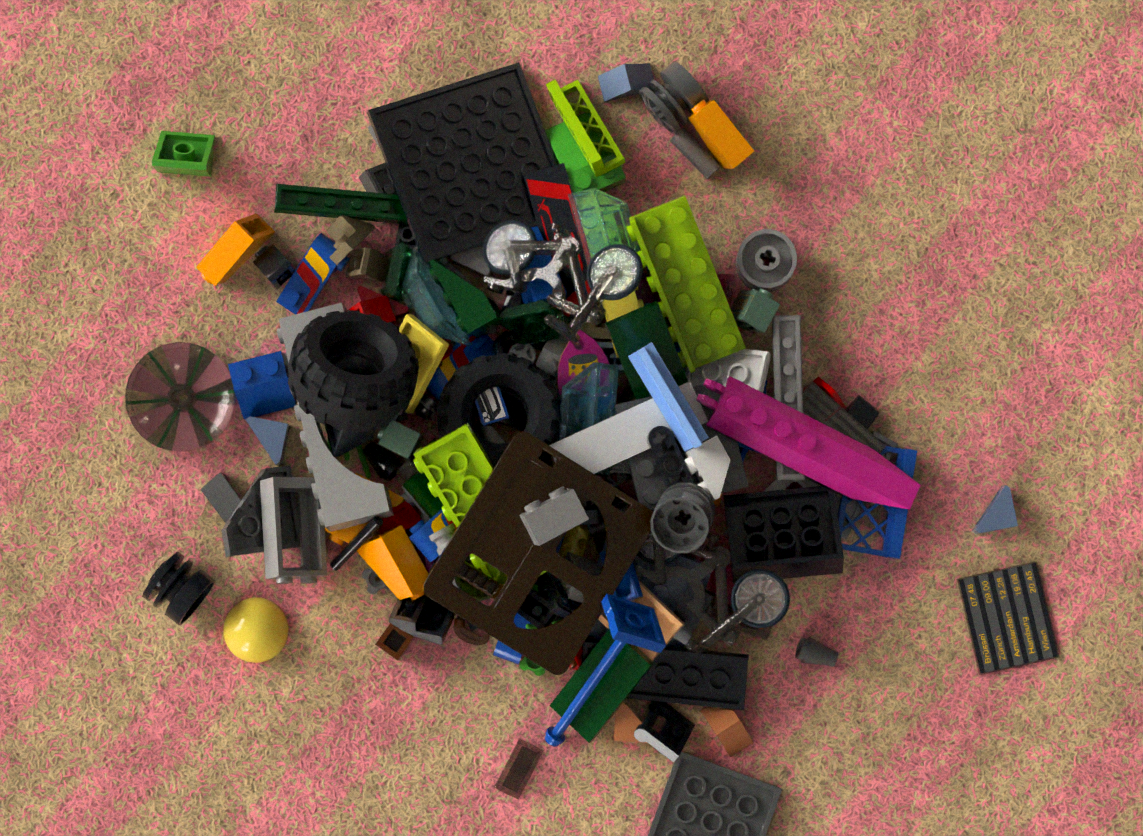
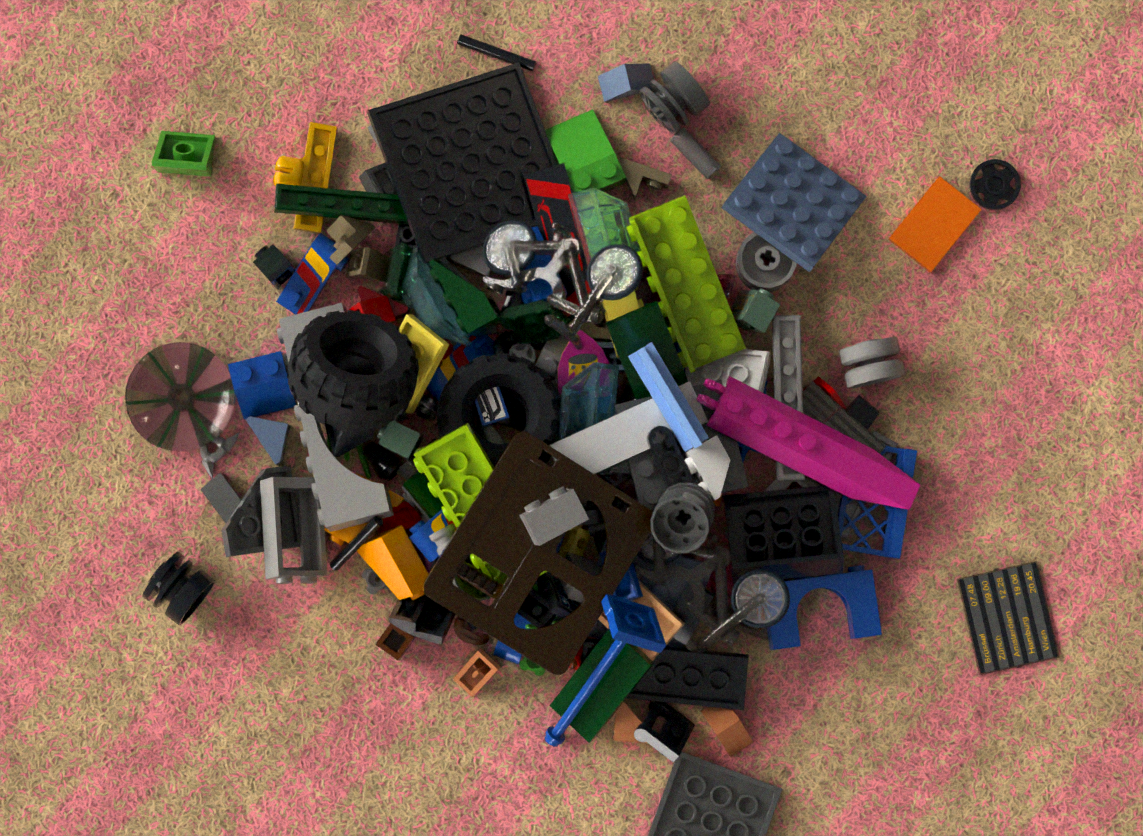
(223, 447): none -> light grey piece
(234, 249): light orange slope -> none
(255, 630): light yellow piece -> none
(309, 171): none -> yellow plate
(476, 672): none -> nougat slope
(496, 52): none -> black bar
(518, 768): clear smoke slope -> none
(569, 113): lime fence -> none
(637, 172): none -> dark tan slope
(719, 134): light orange slope -> none
(794, 202): none -> sand blue plate
(814, 652): dark grey cone -> none
(853, 588): none -> blue arch
(871, 358): none -> light grey wheel
(934, 224): none -> orange tile
(995, 184): none -> black wheel
(999, 513): sand blue slope -> none

